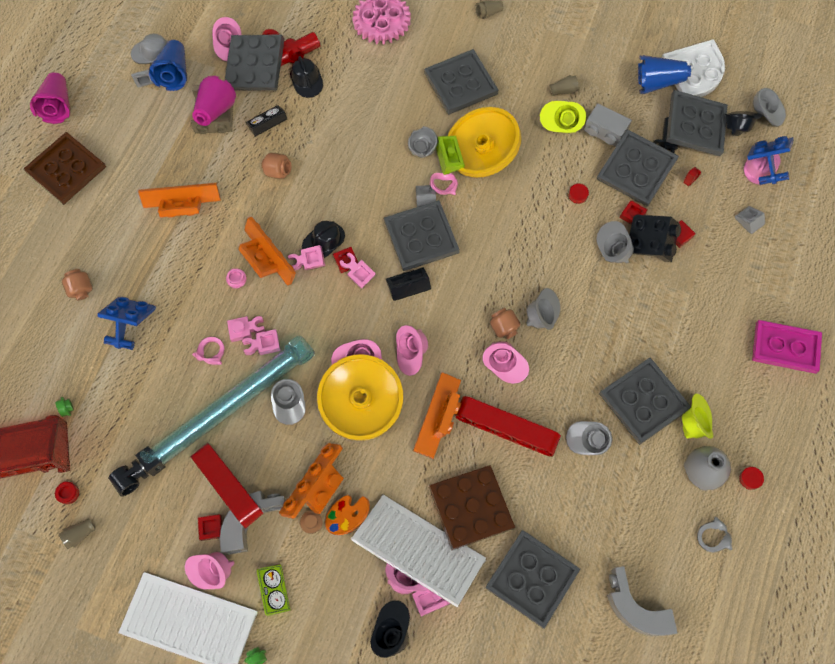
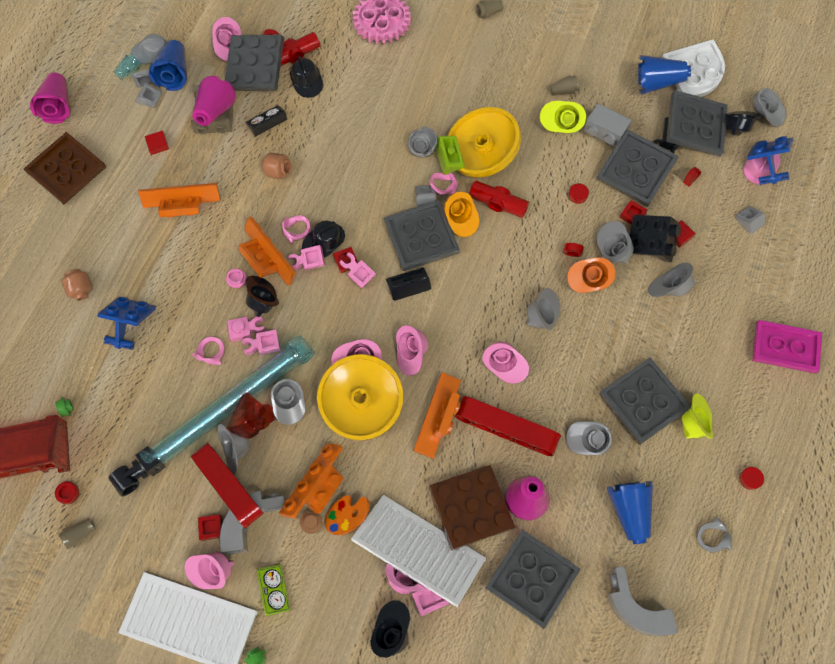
(127, 66): none -> clear light blue cone
(148, 96): none -> light grey slope
(156, 142): none -> red tile
(233, 447): none -> light grey piece
(250, 417): none -> clear red slope
(260, 295): none -> black piece
(290, 221): none -> bright pink piece
(461, 81): dark grey plate -> none
(461, 214): none -> light orange piece
(499, 199): none -> red piece
(505, 323): nougat head -> none
(527, 498): none -> dark pink cone
(573, 249): none -> red tile
(591, 275): none -> orange piece
(633, 509): none -> blue cone
(674, 282): none -> light grey piece
(703, 472): light grey piece -> none

